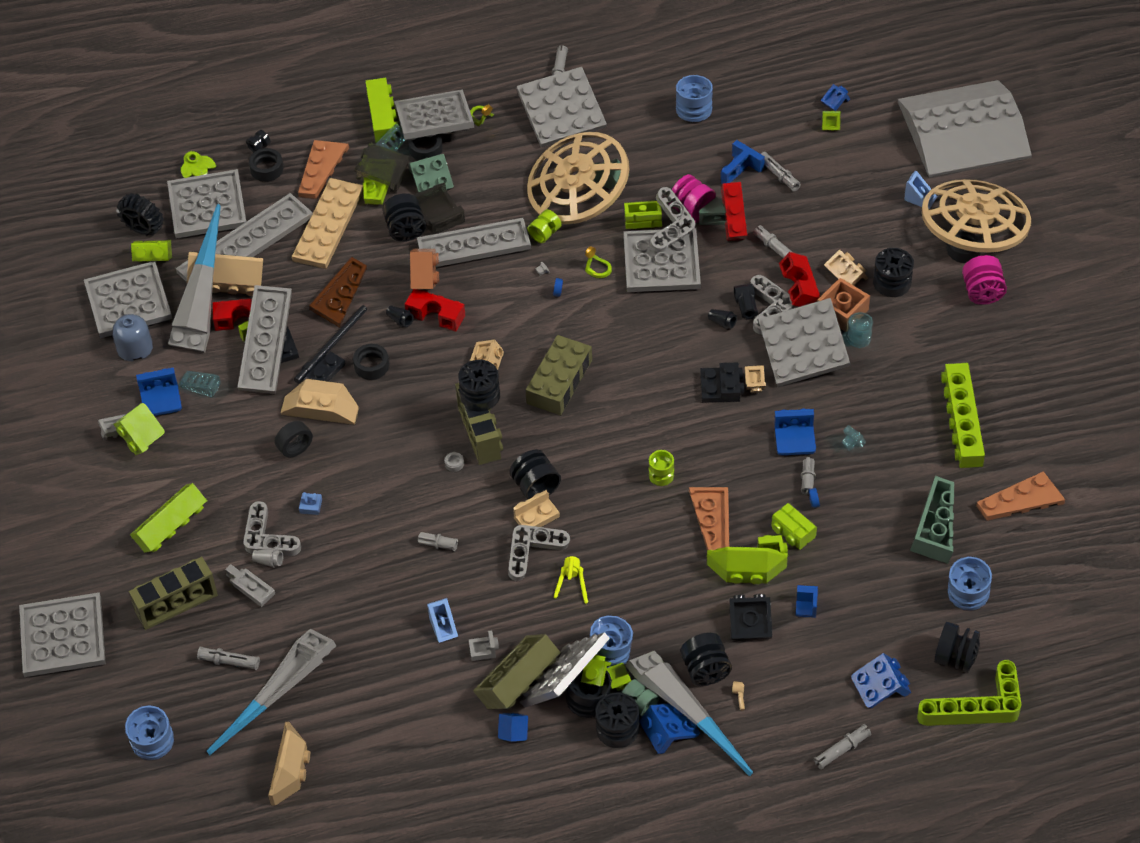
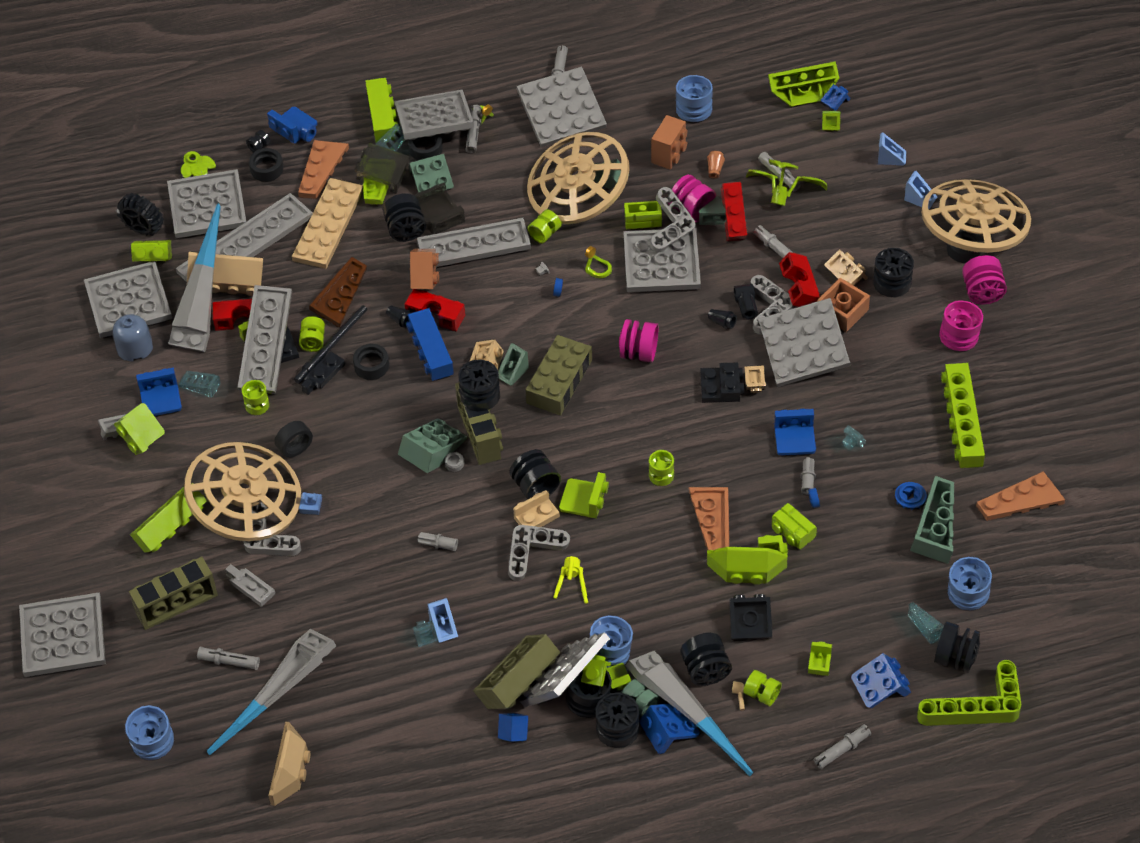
(239, 496): none -> tan dish
(255, 397): none -> lime wheel
(269, 557): light grey cone -> none
(290, 123): none -> blue bracket
(308, 132): none -> blue tile
(311, 334): none -> lime wheel
(321, 402): tan wedge -> none
(424, 633): none -> clear light blue tile
(430, 344): none -> blue brick
(430, 444): none -> sand green slope
(472, 135): none -> light grey pin
(483, 647): light grey bracket -> none
(513, 365): none -> sand green slope
(584, 497): none -> lime bracket
(637, 340): none -> dark pink wheel
(668, 142): none -> nougat brick
(715, 163): none -> nougat cone
(743, 157): blue bracket -> none
(756, 684): none -> lime wheel
(779, 192): none -> lime plant
(804, 84): none -> lime wedge
(806, 601): blue panel -> none
(820, 658): none -> lime bracket
(860, 329): clear light blue wheel -> none
(890, 152): none -> light blue slope
(907, 489): none -> blue gear
(925, 623): none -> clear light blue slope
(961, 325): none -> dark pink wheel
(966, 127): light grey slope -> none

